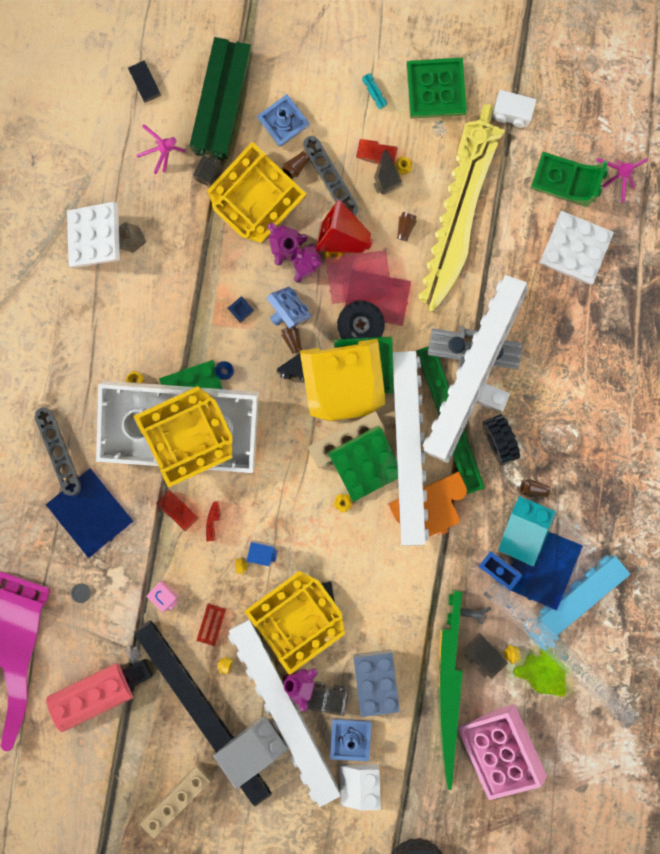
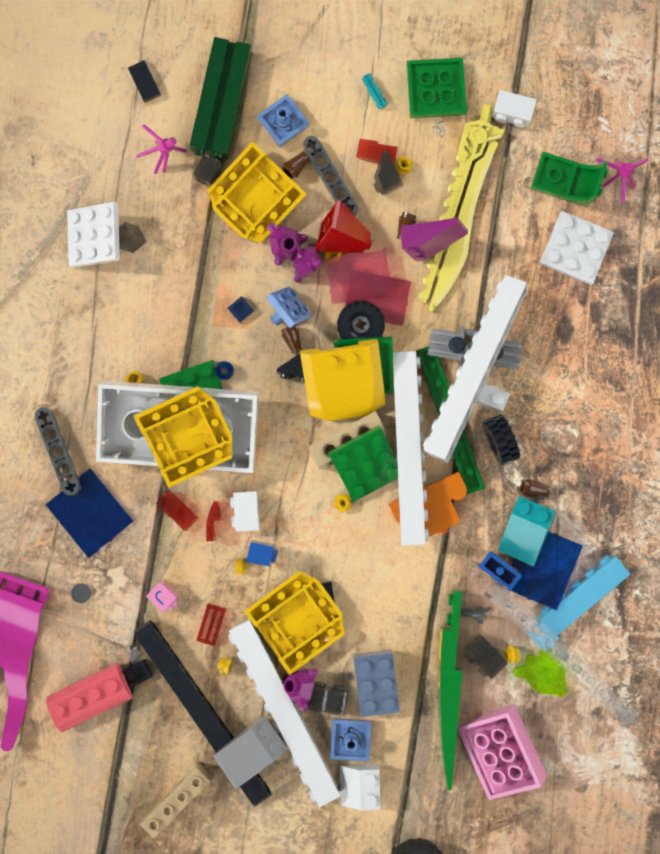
(245, 511): none -> white brick
(430, 238): none -> magenta slope

